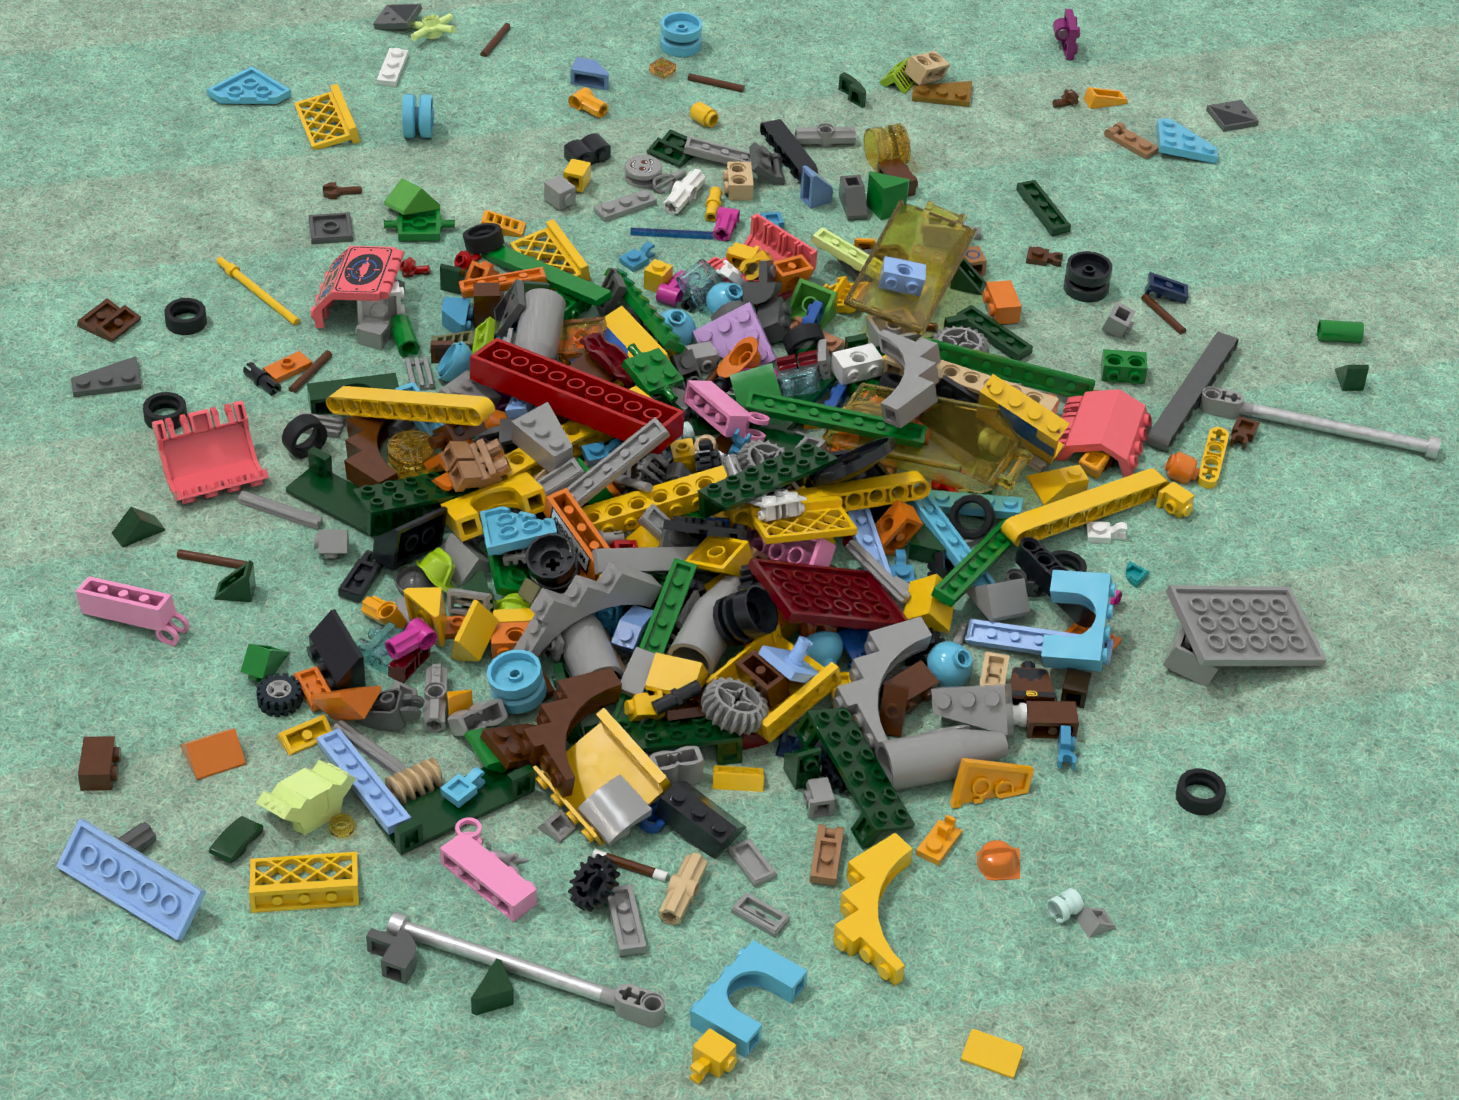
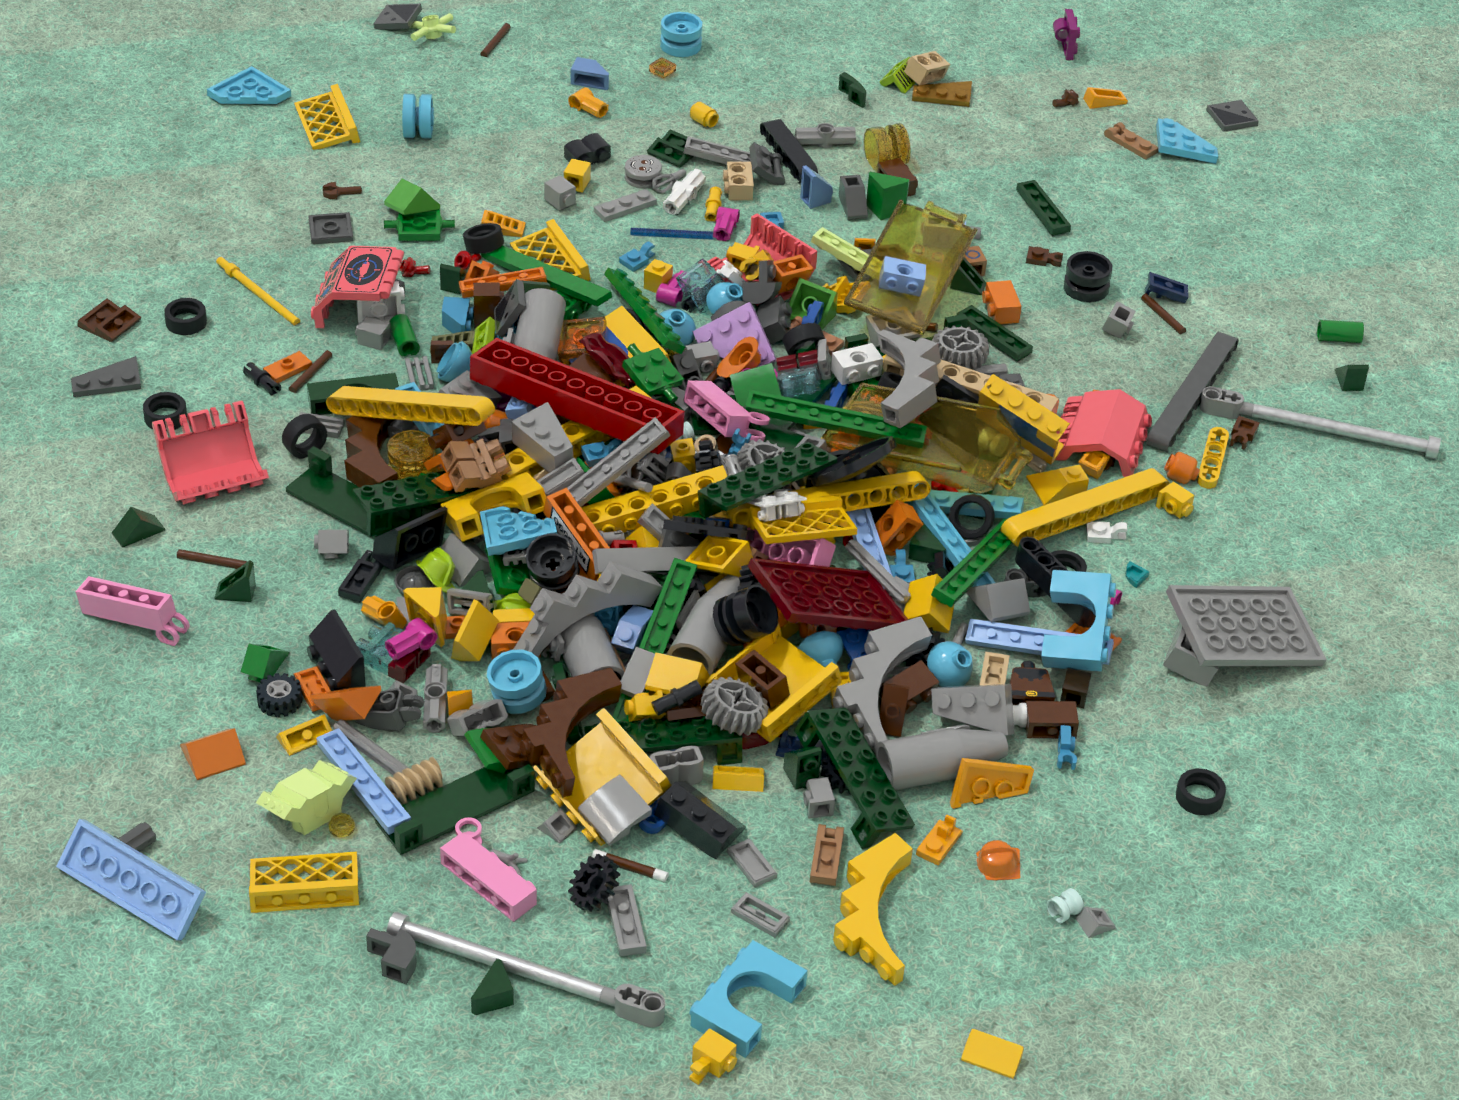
(98, 763): reddish brown brick -> none
(234, 839): dark green slope -> none
(280, 509): light grey axle -> none
(392, 67): white plate -> none
(461, 788): medium azure plate -> none
(615, 283): dark grey plate -> none
(683, 888): tan piece -> none
(715, 82): reddish brown bar -> none
(790, 662): light blue tile -> none
(1016, 371): green tile -> none
(1124, 366): green brick -> none

